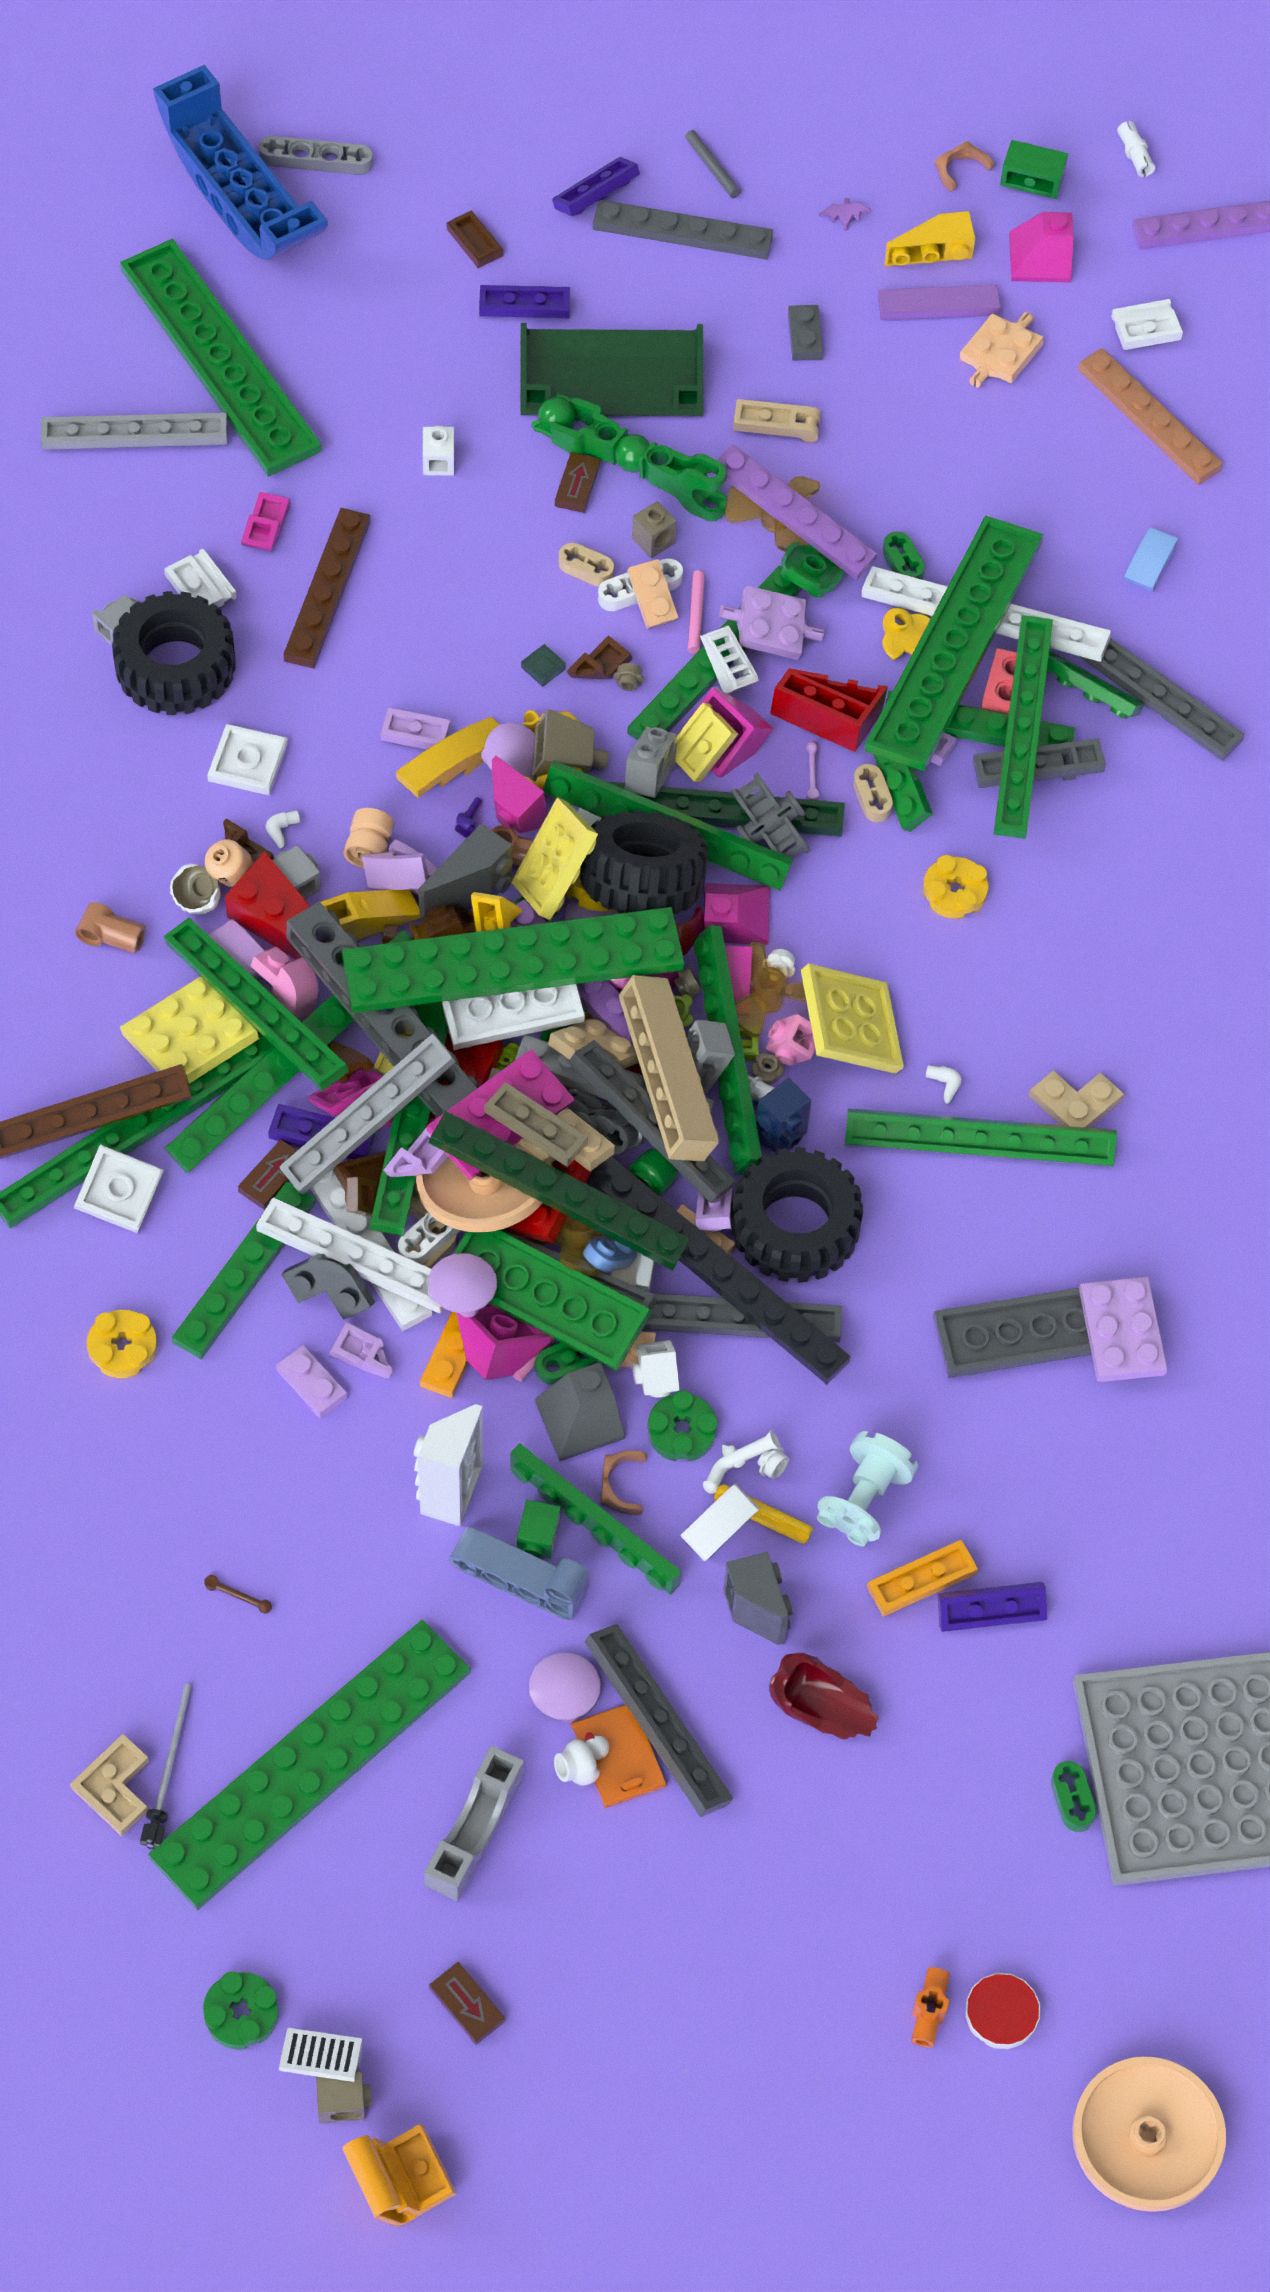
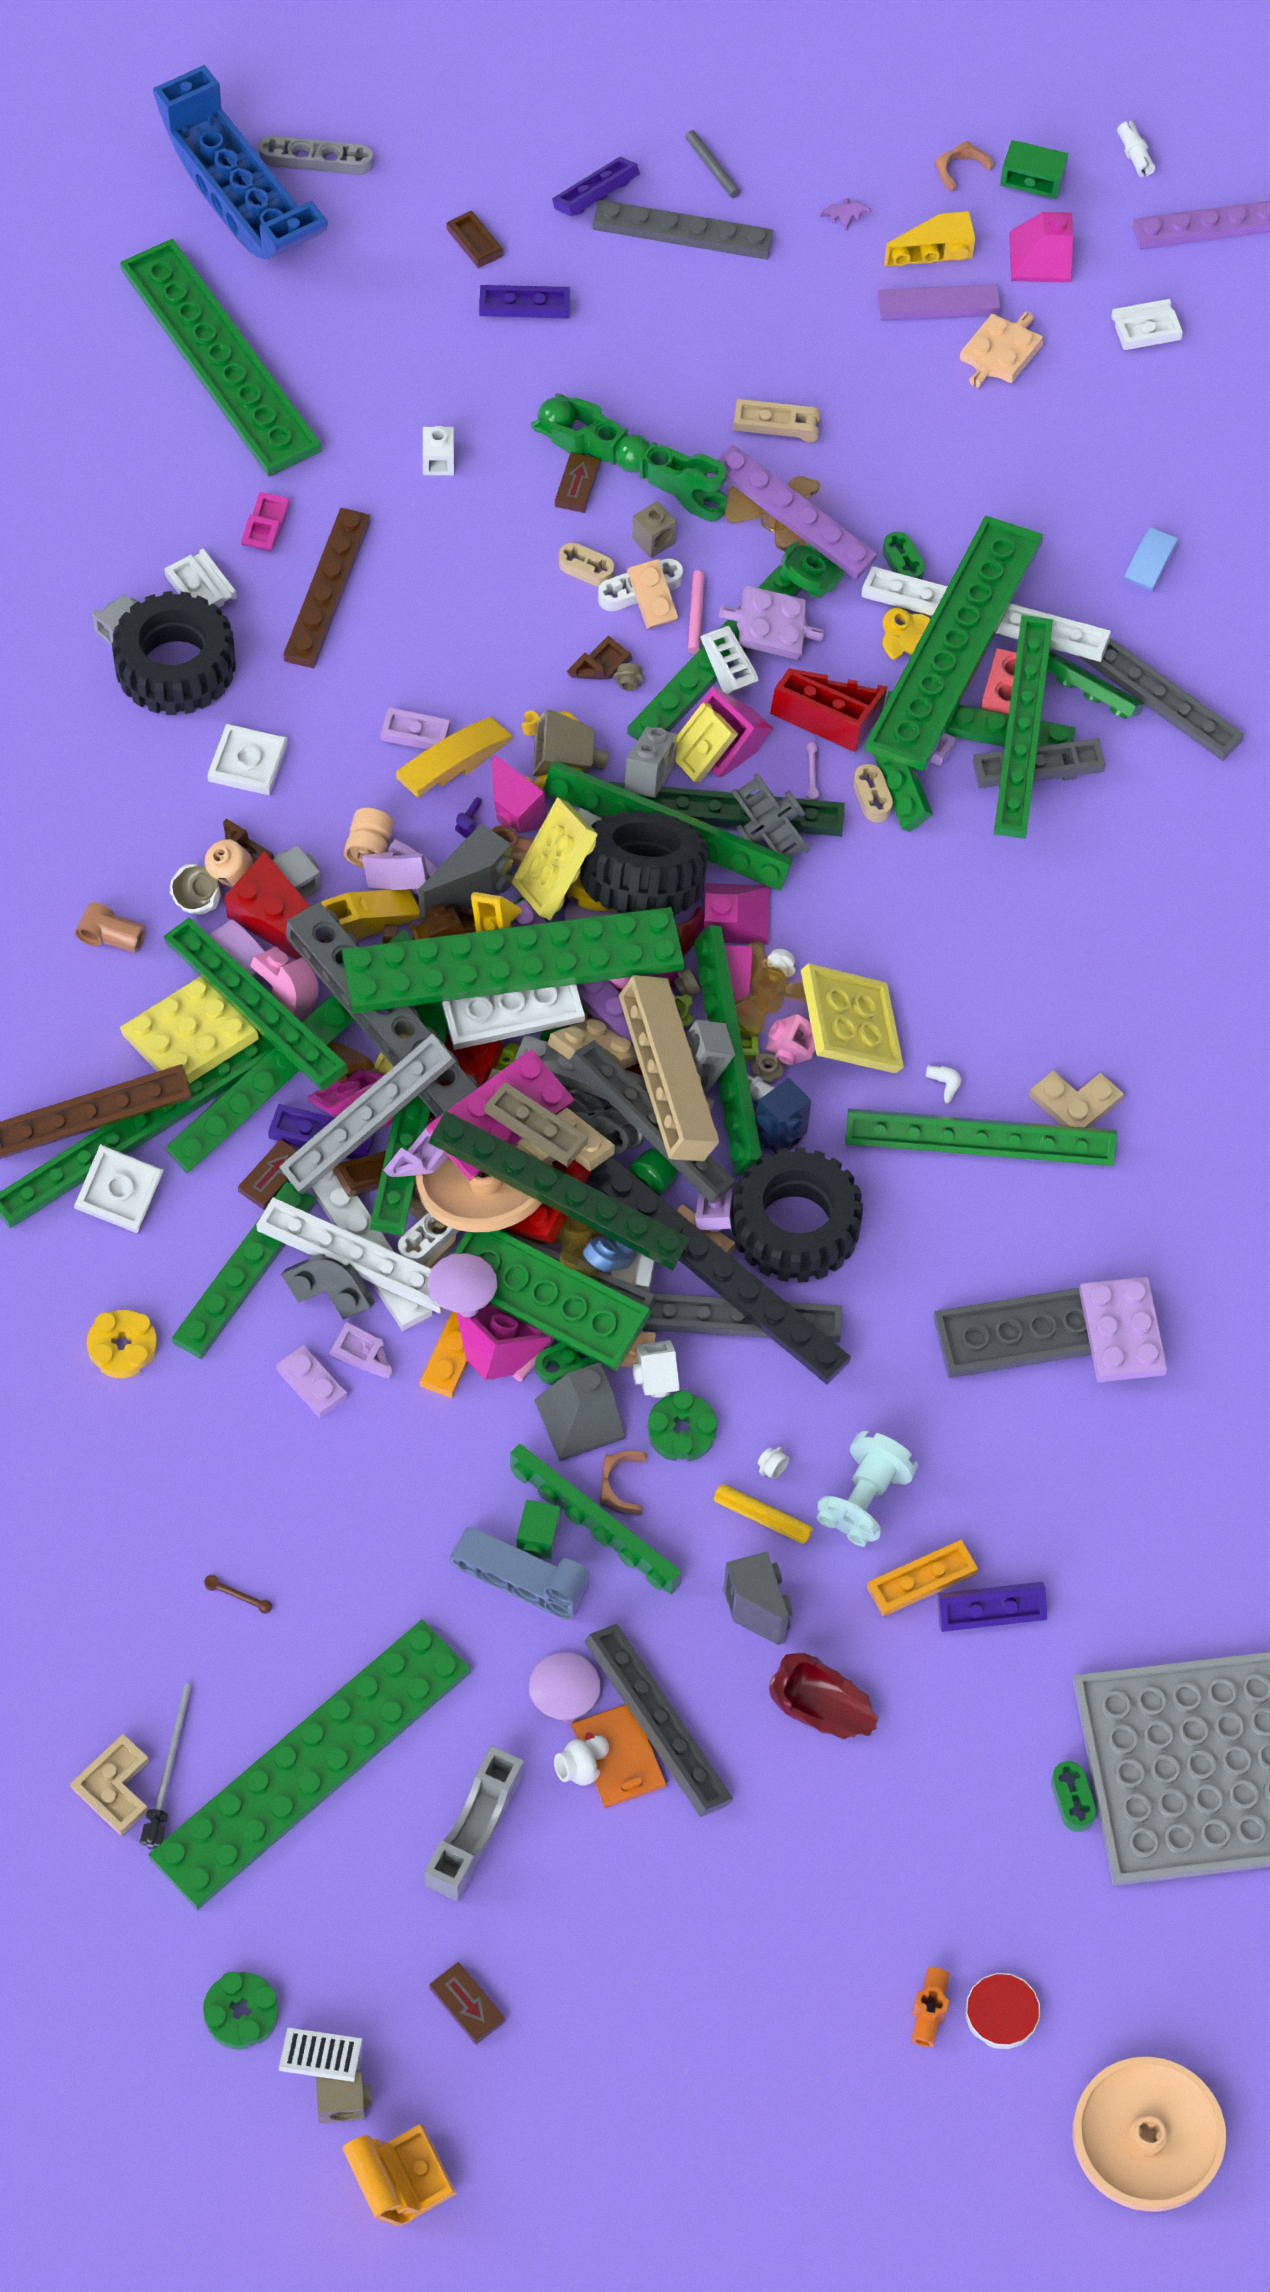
(134, 430): light grey plate -> none
(279, 821): white animal -> none
(360, 1196): reddish brown plate -> none
(449, 1464): white slope -> none
(513, 745): lavender dish -> none
(543, 665): tile -> none
(614, 369): dark green slope -> none
(720, 1522): white slope -> none
(737, 1458): white piece -> none
(805, 332): dark grey plate -> none
(960, 871): yellow plate -> none
(1150, 416): nougat plate -> none

